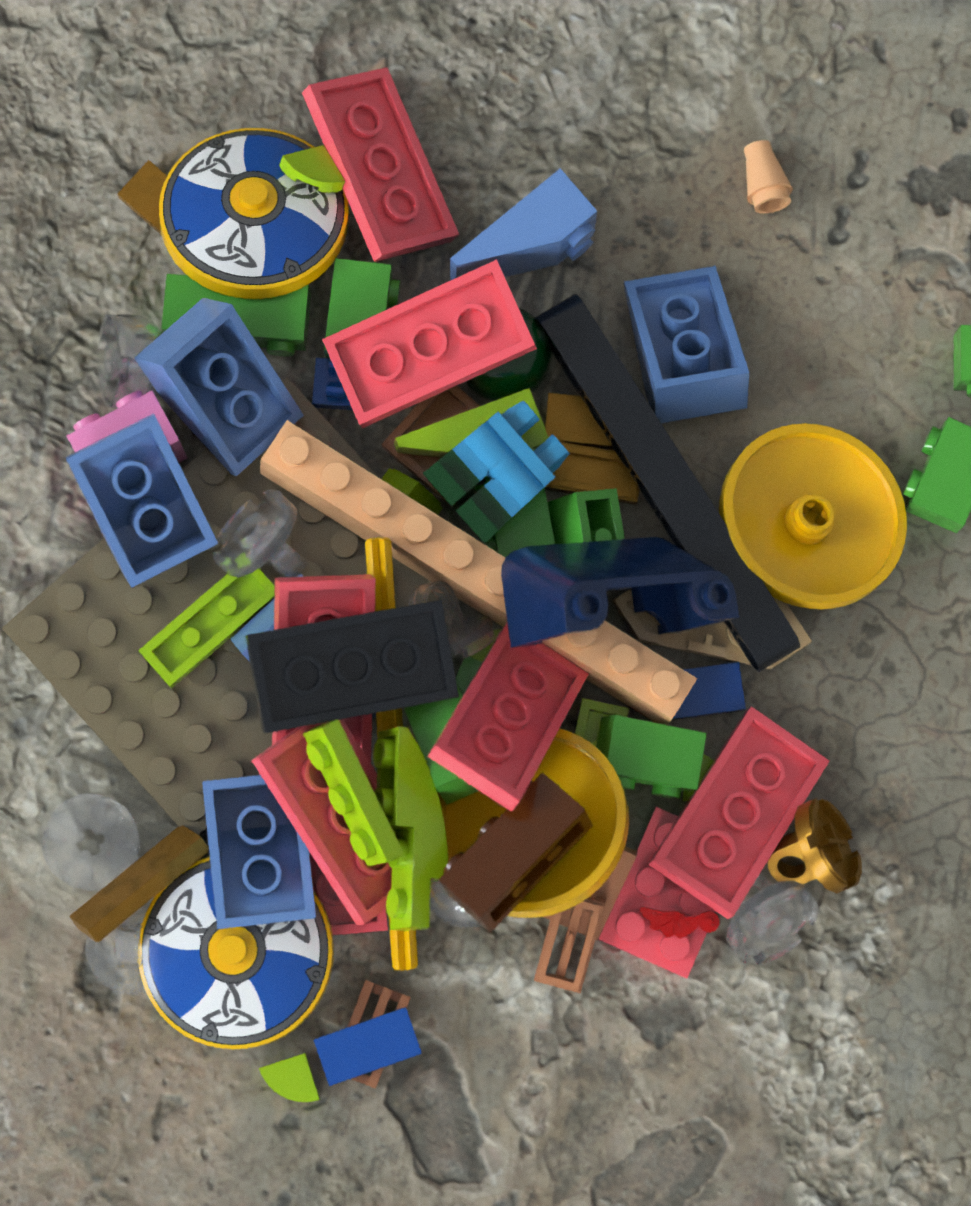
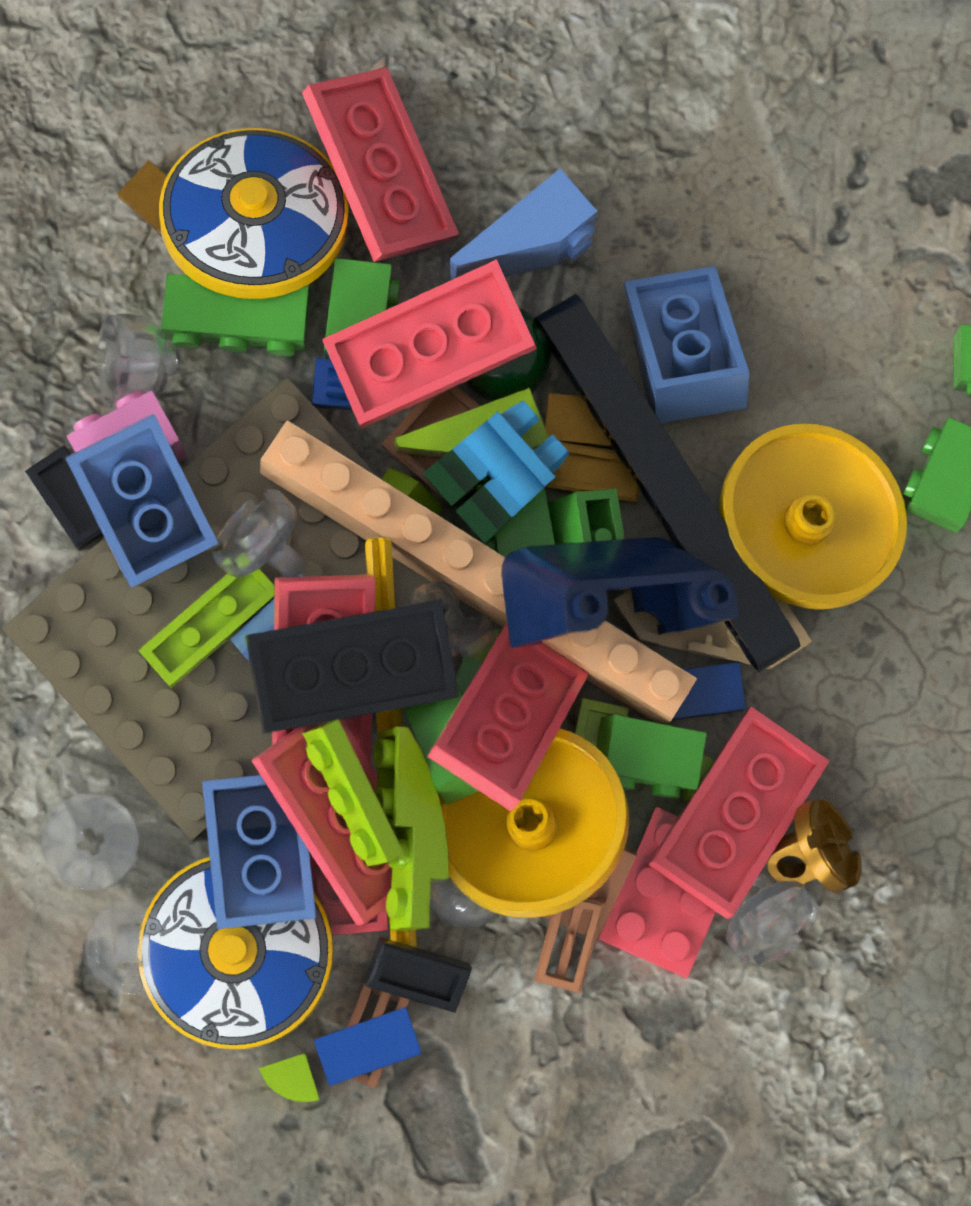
(64, 497): none -> black tile
(139, 883): pearl gold tile -> none
(219, 383): medium blue slope -> none
(314, 168): lime tile -> none
(417, 974): none -> black tile
(515, 852): reddish brown brick -> none
(677, 924): red piece -> none
(766, 181): light nougat cone -> none

